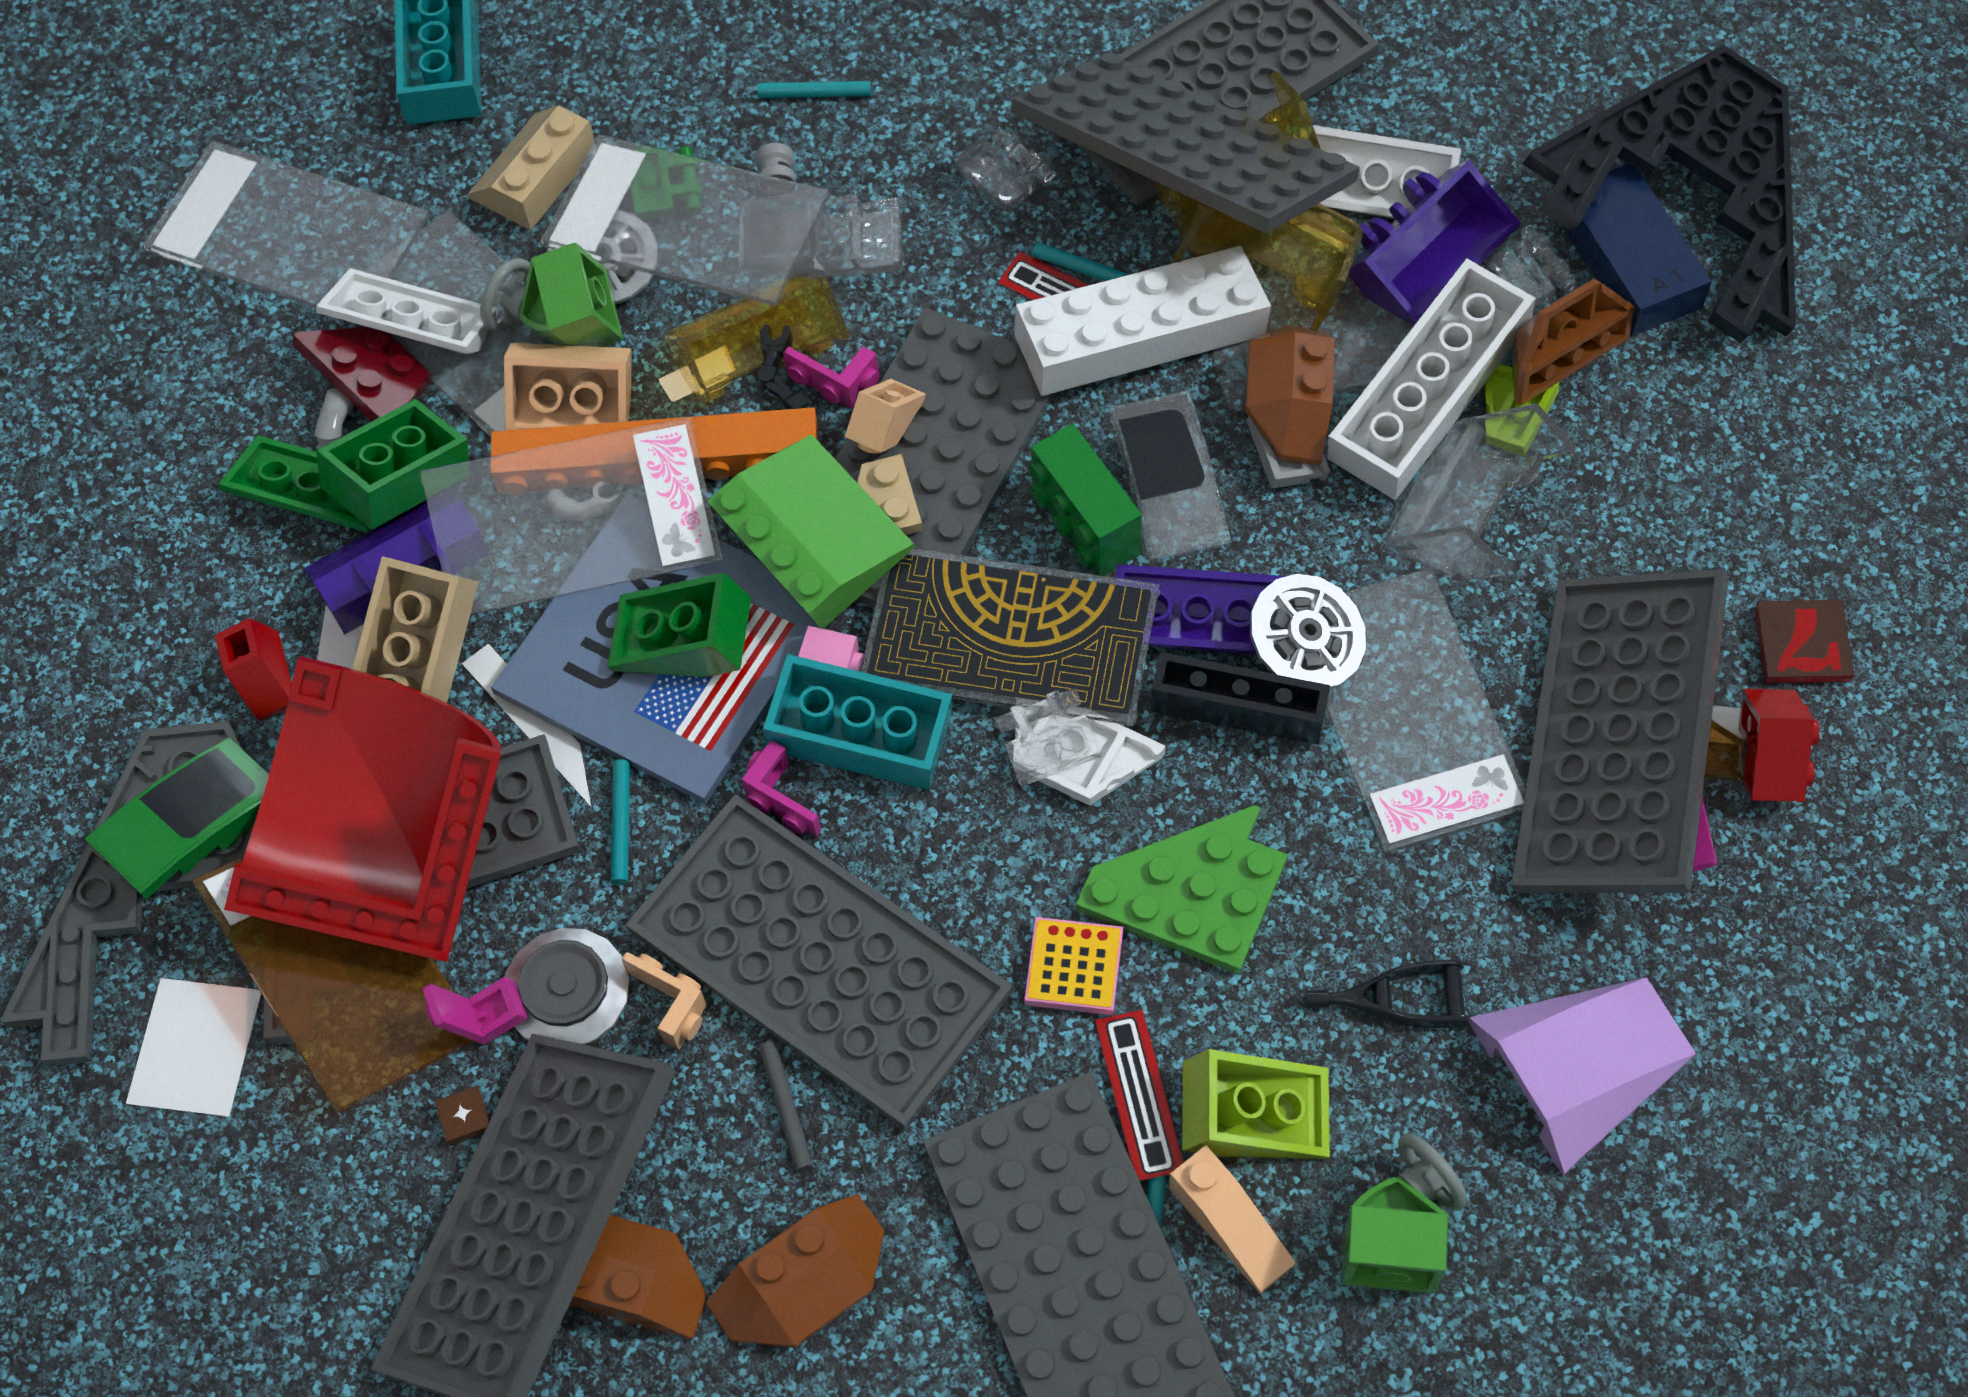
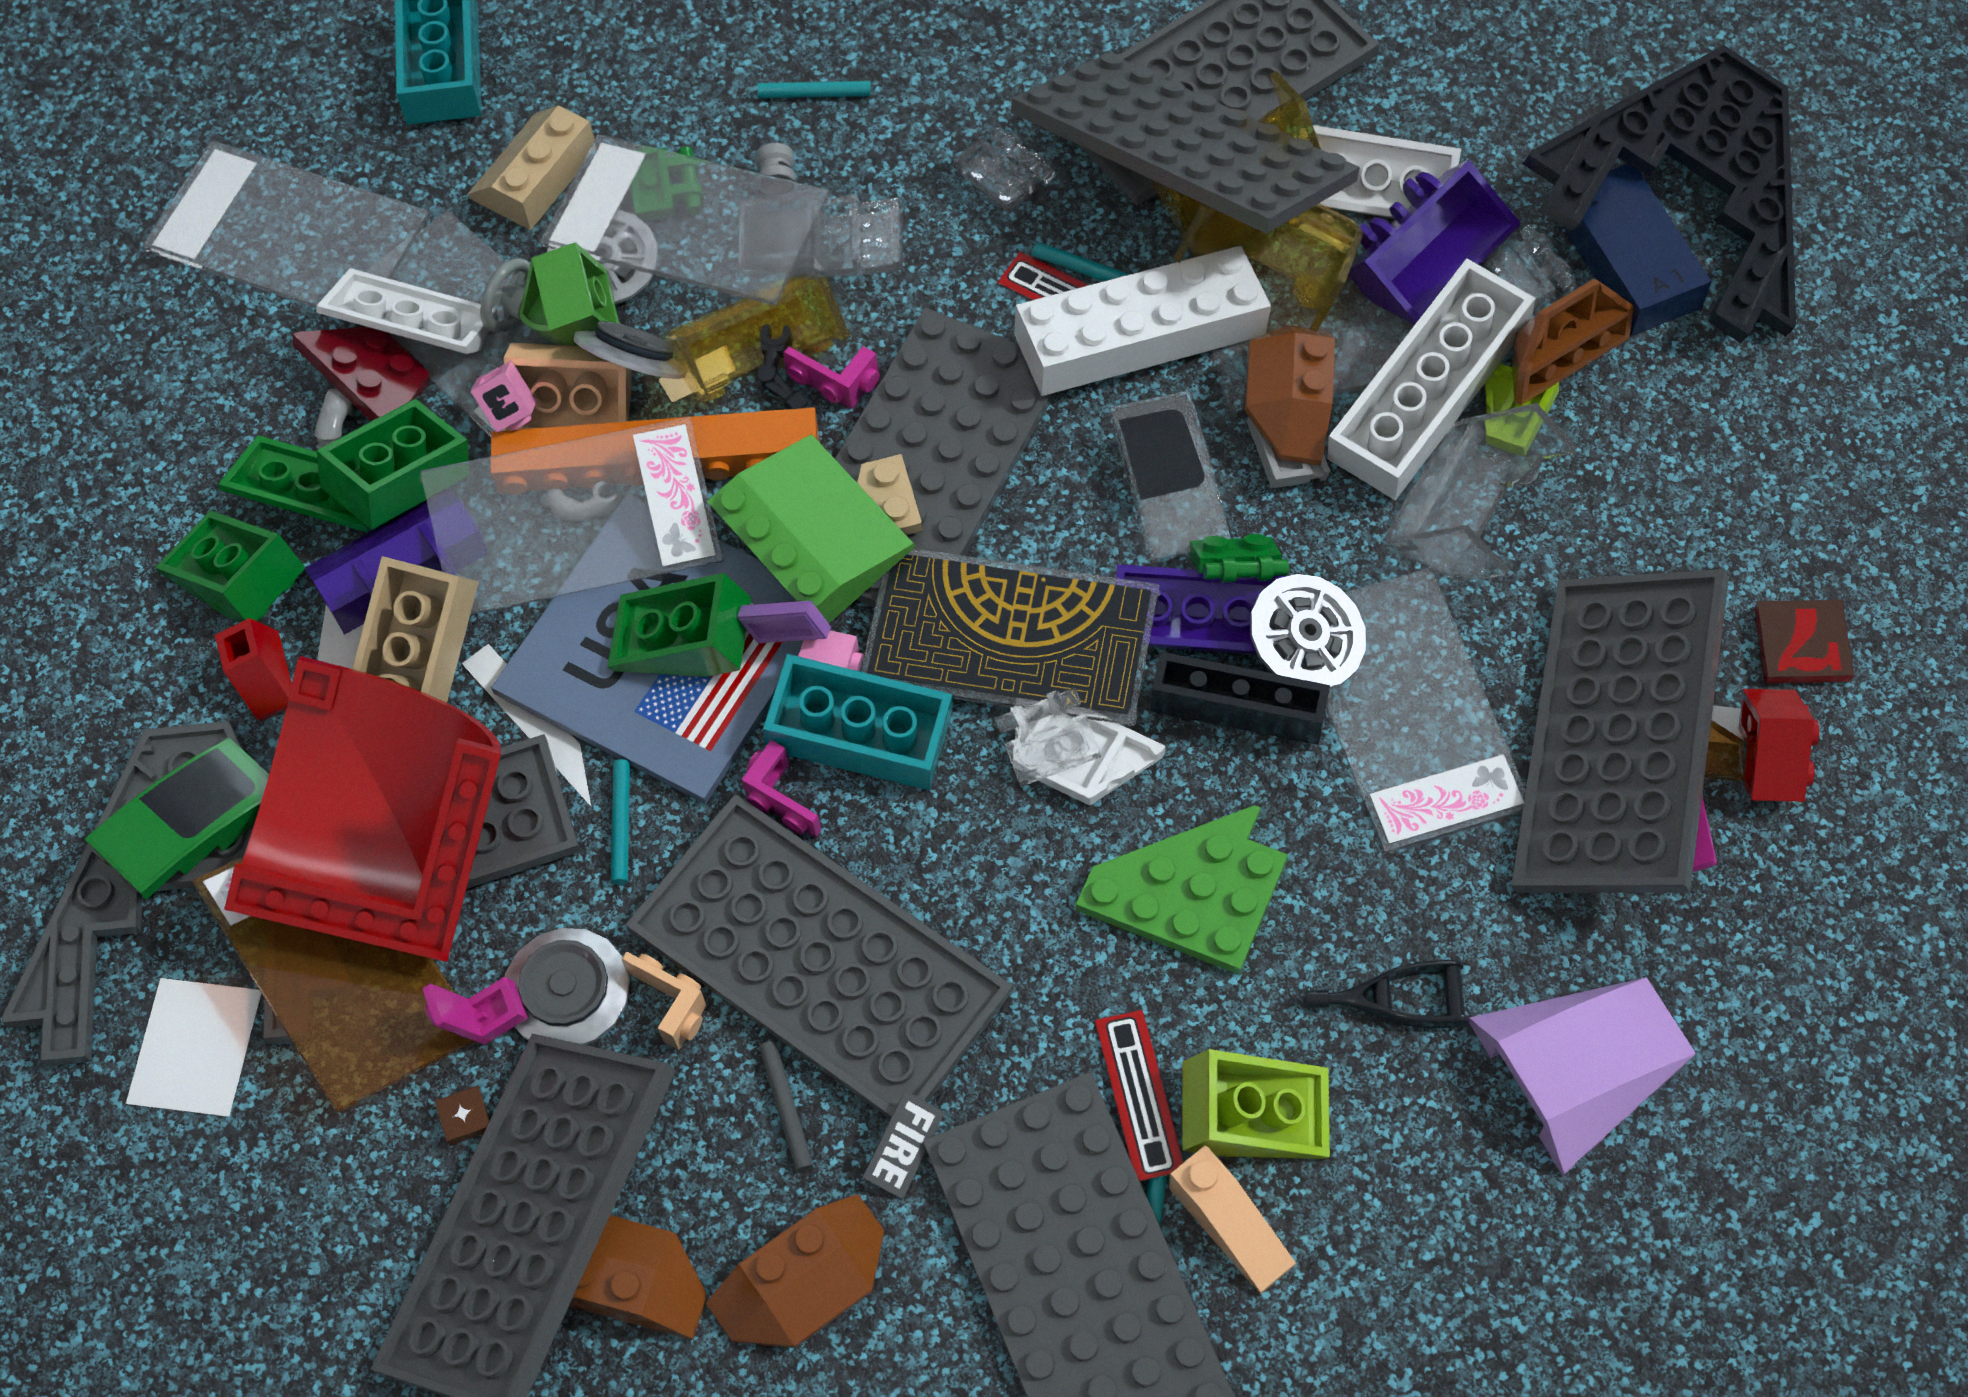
(232, 566): none -> green slope
(504, 397): none -> bright pink brick
(631, 349): none -> piece
(784, 621): none -> medium lavender tile
(883, 415): light nougat slope -> none
(903, 1145): none -> dark grey sticker
(1074, 966): yellow tile -> none
(1085, 501): green brick -> none
(1238, 558): none -> green plate
(1396, 1231): bright green piece -> none

